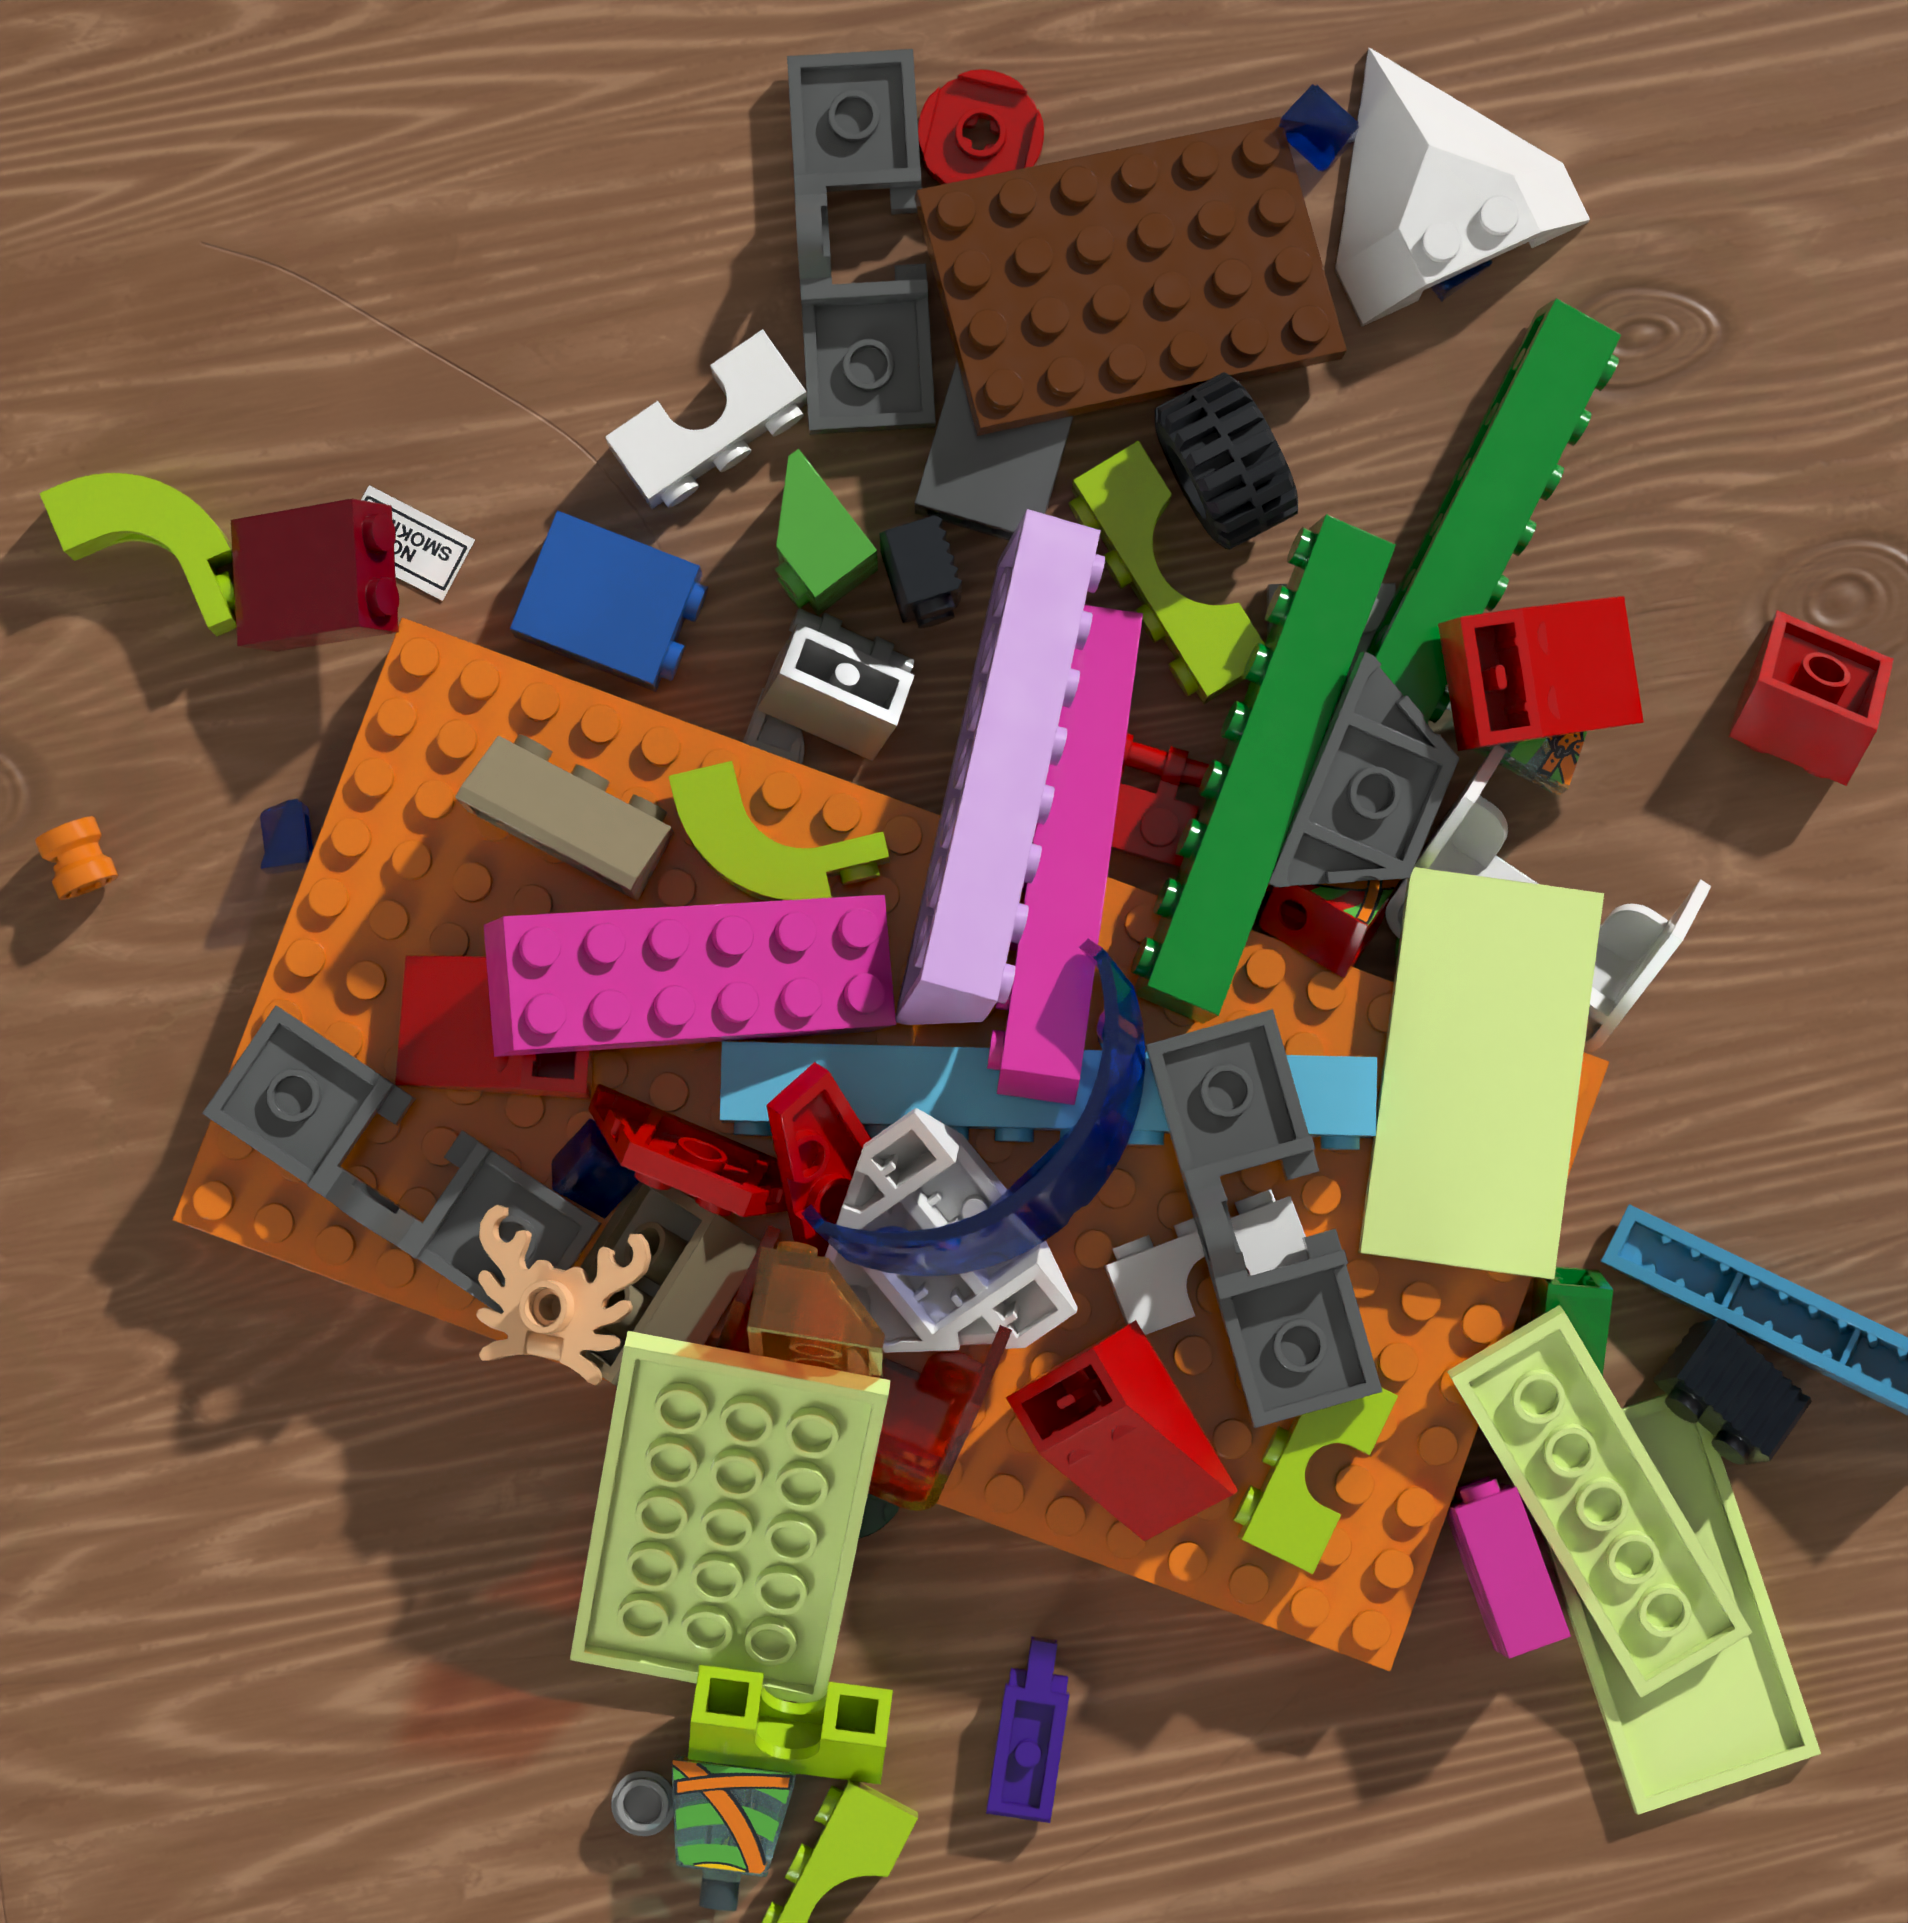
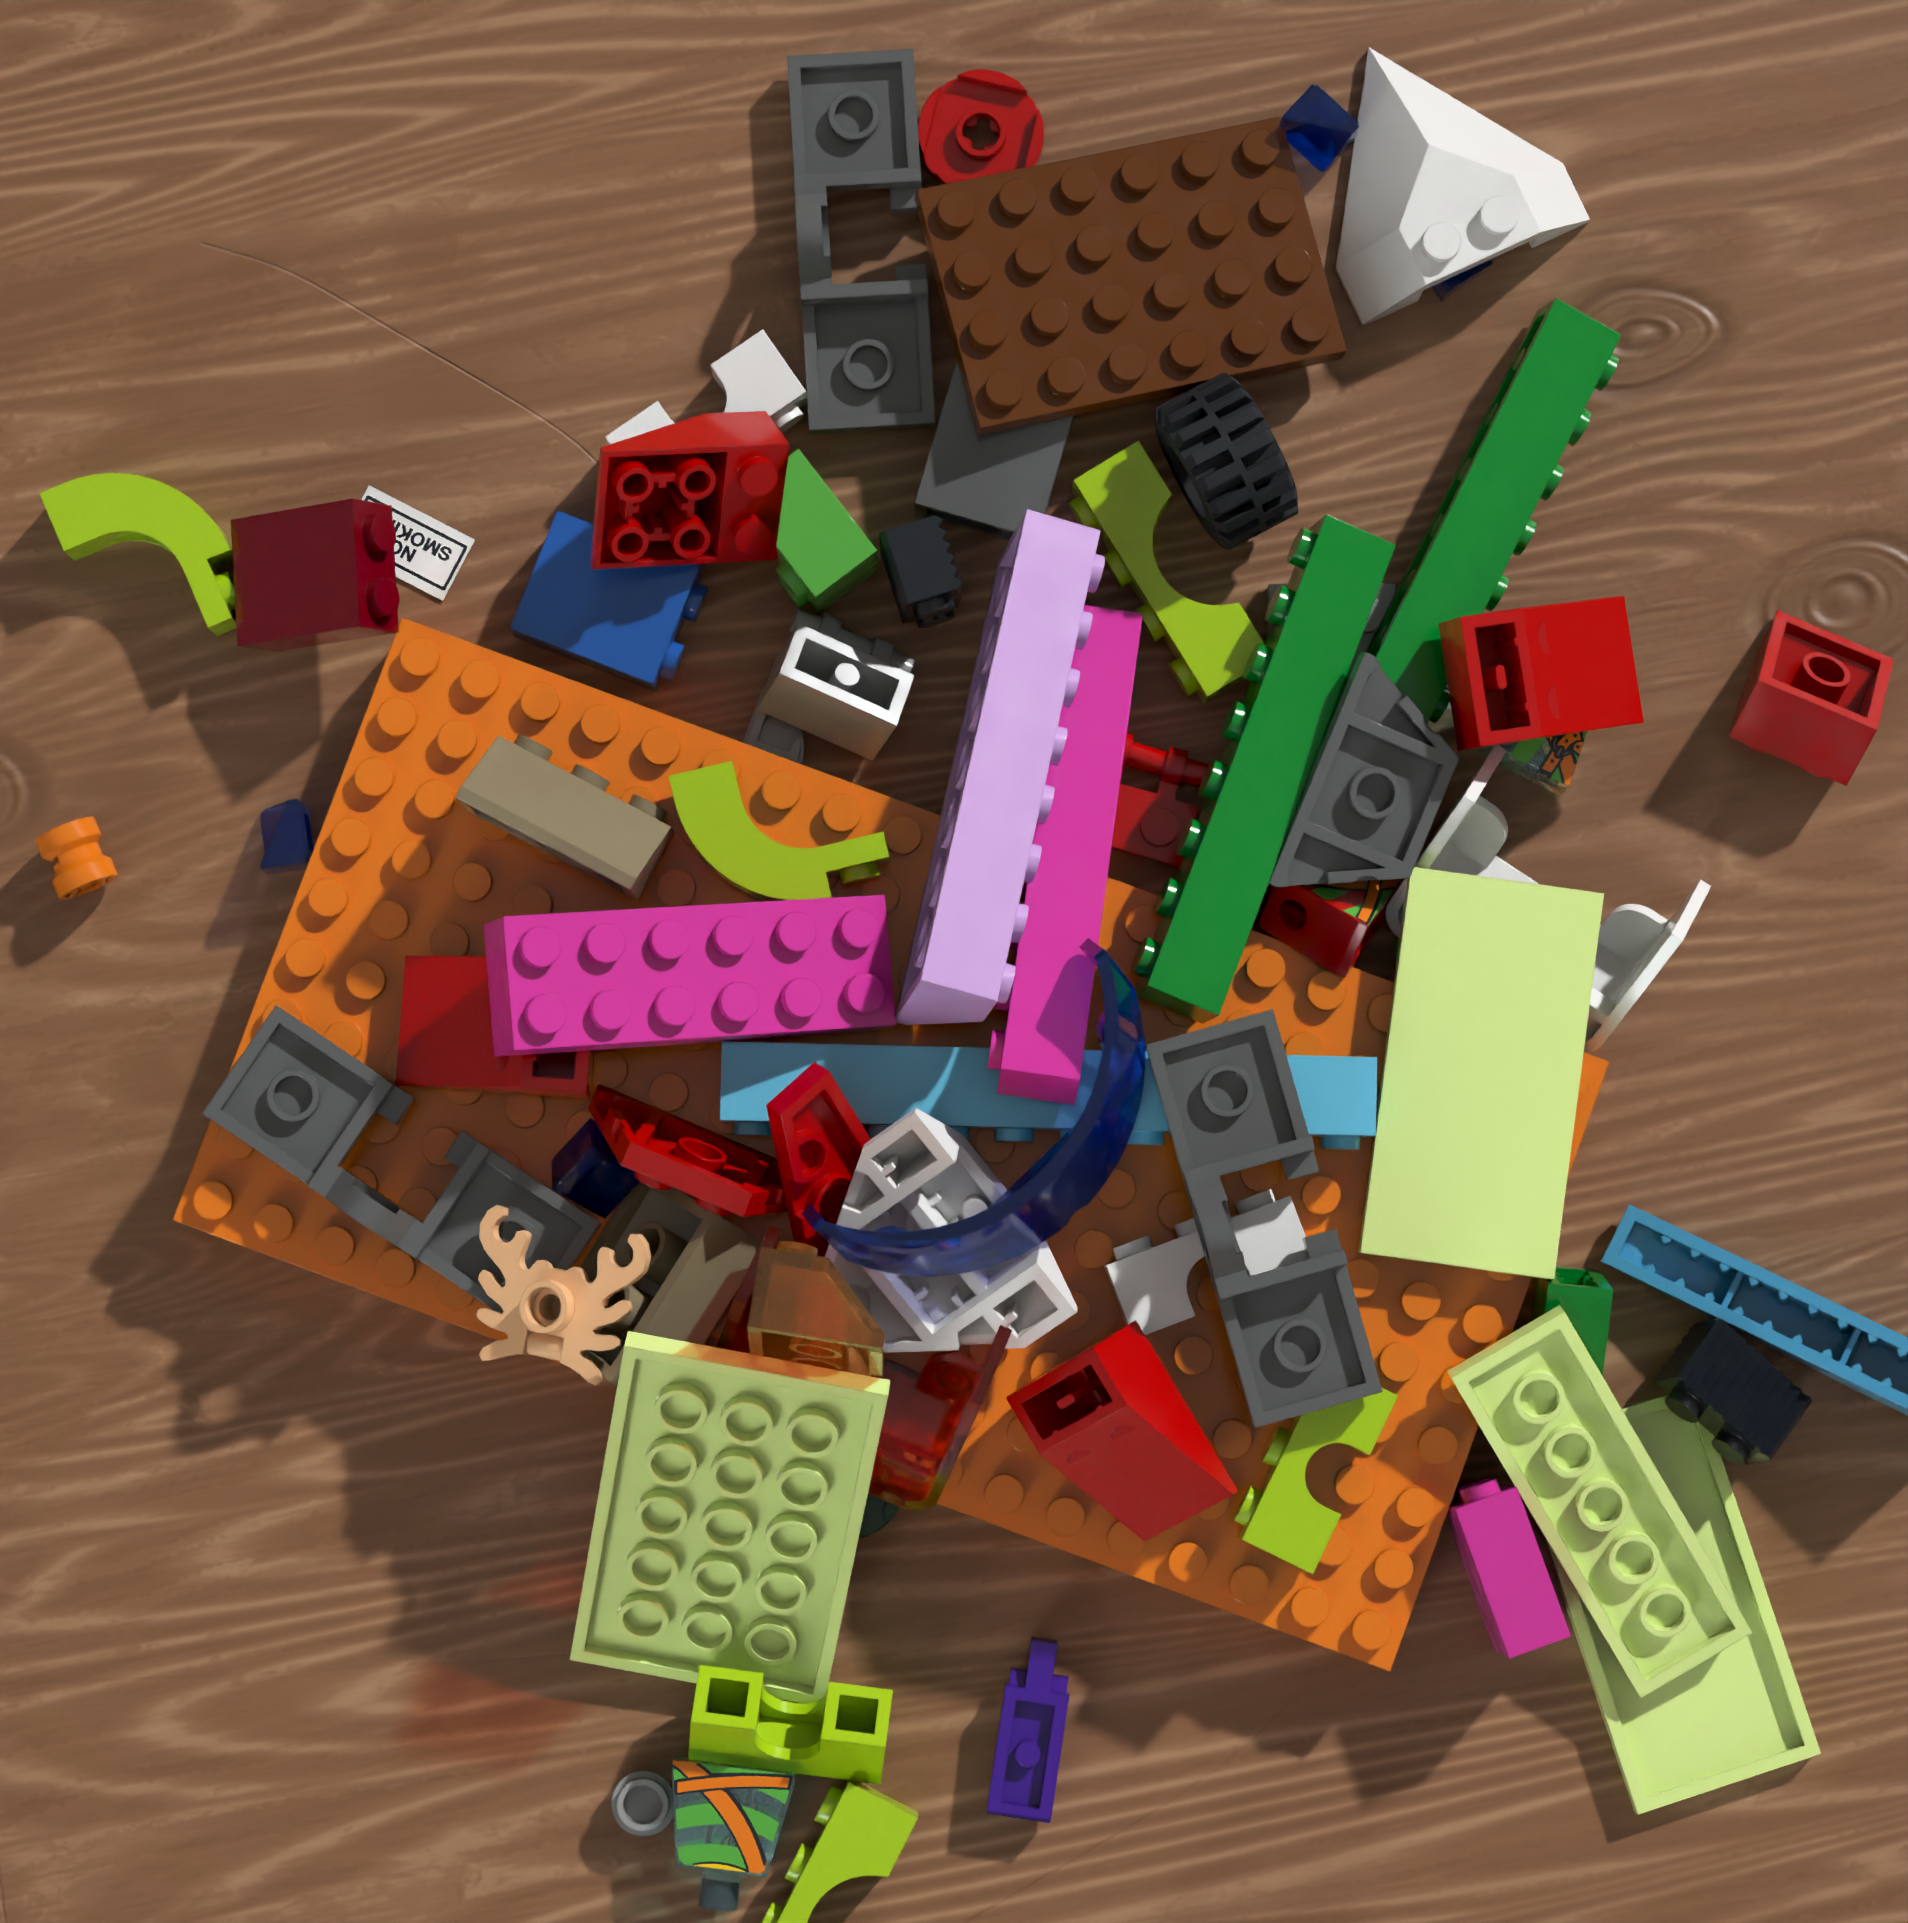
(691, 493): none -> red slope

